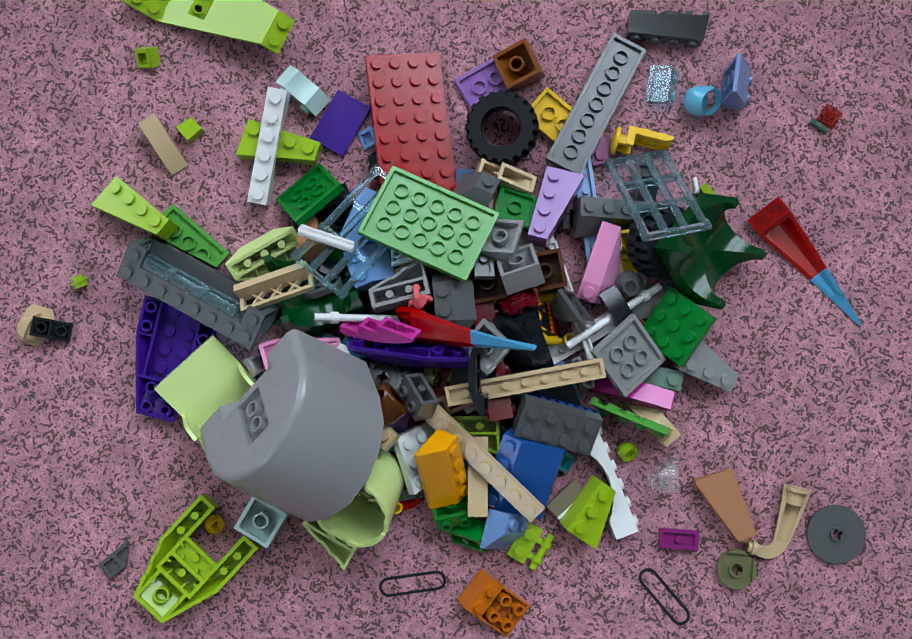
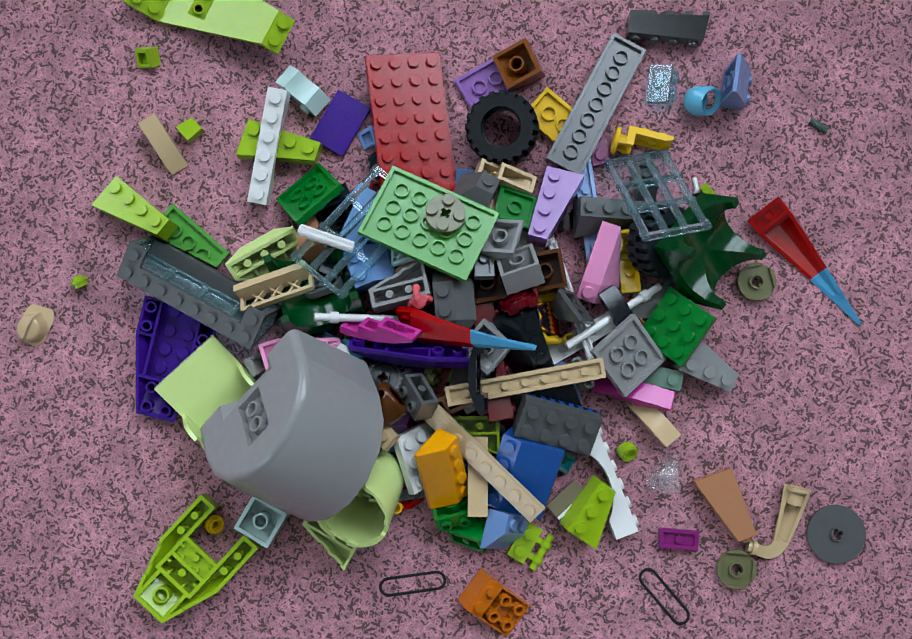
(51, 329): black slope -> none
(116, 561): dark grey tile -> none
(445, 203): none -> plate
(625, 416): bright green wing -> none
(630, 283): dark grey piece -> none
(761, 272): none -> olive plate
(829, 116): clear red tile -> none

